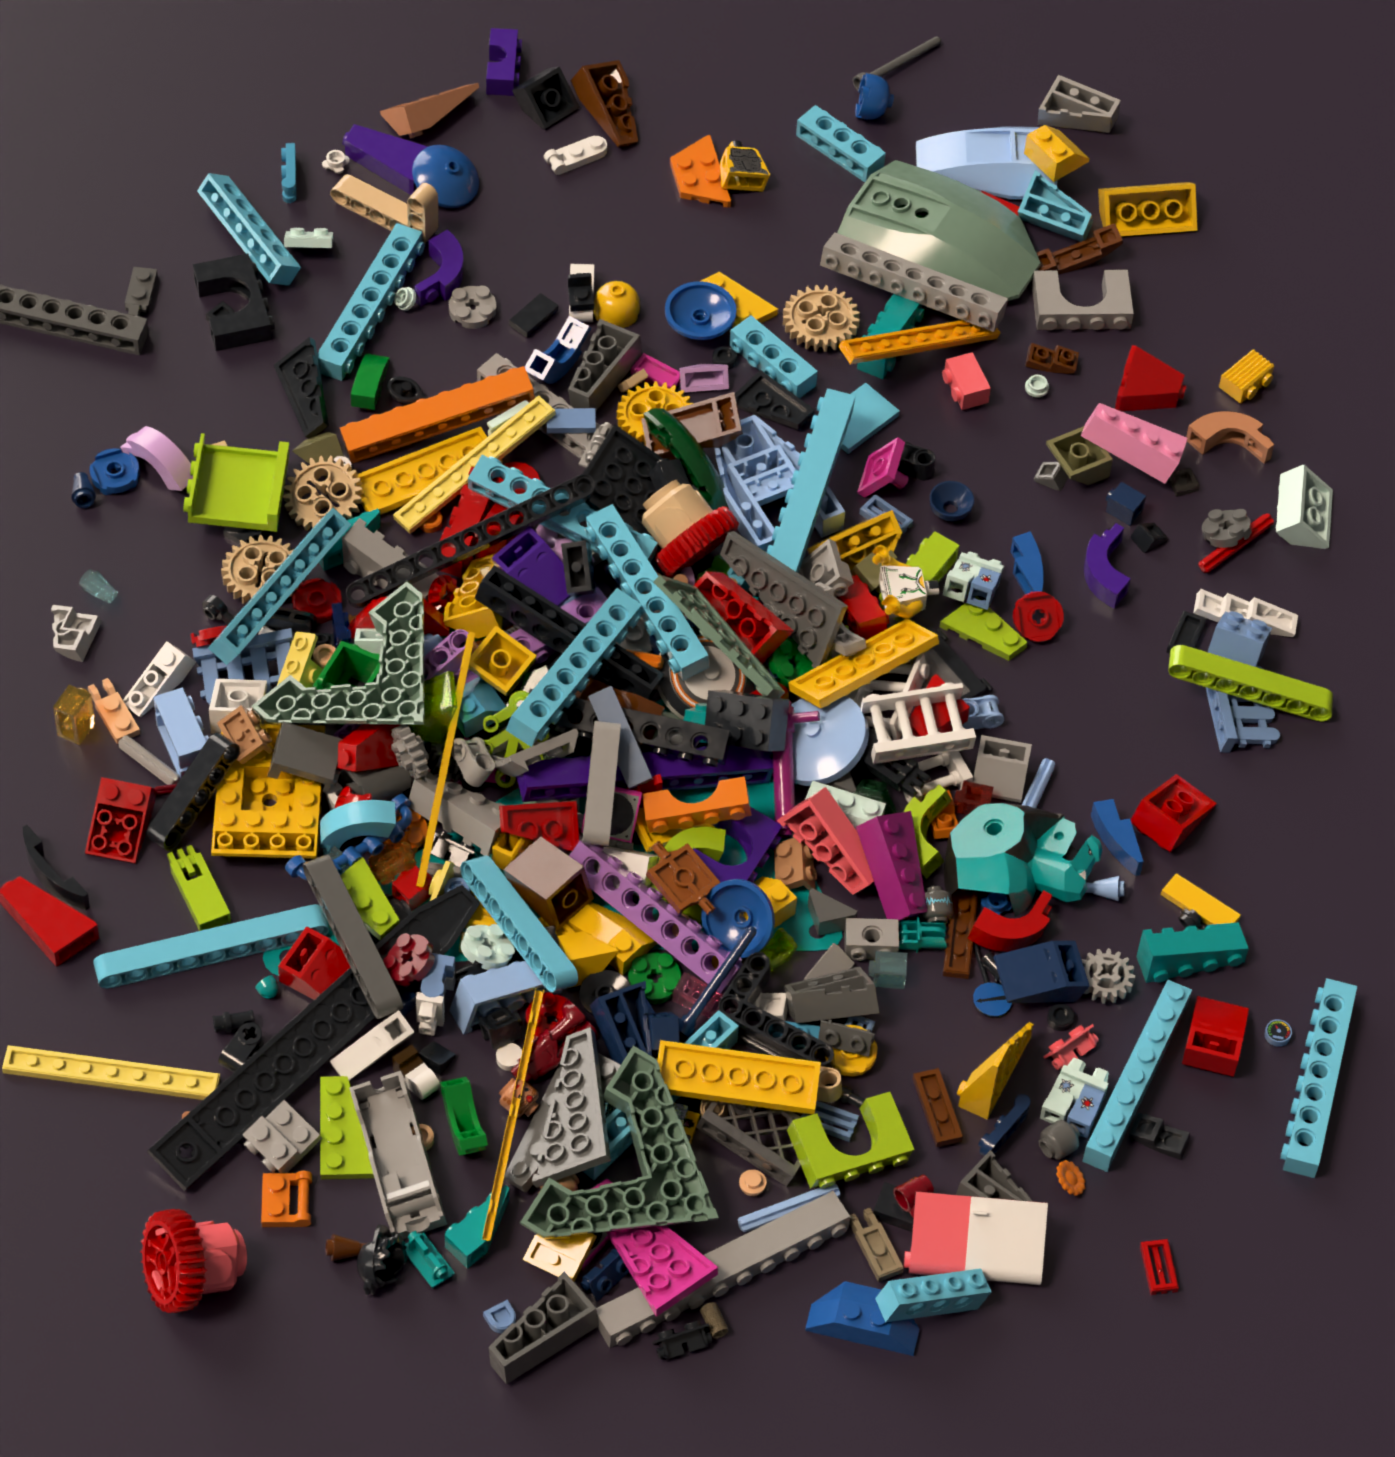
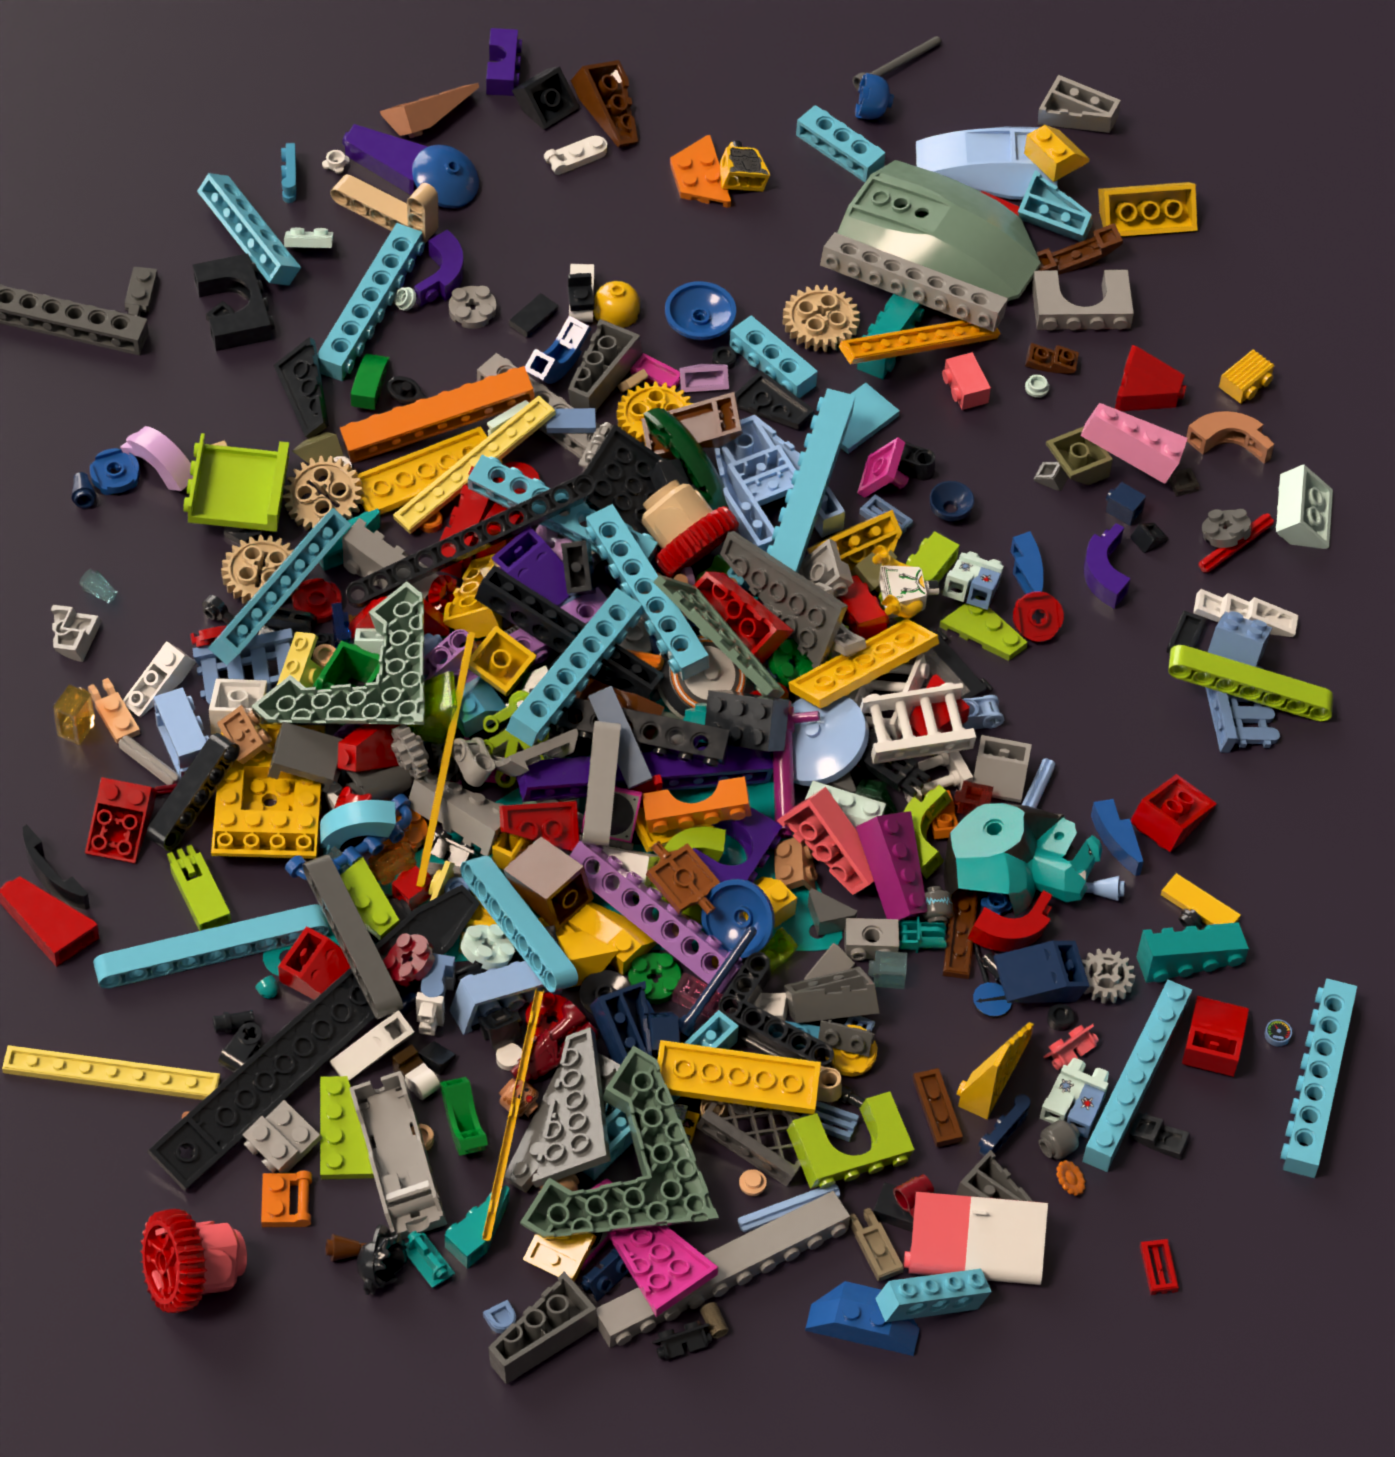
(746, 301): yellow wing -> none

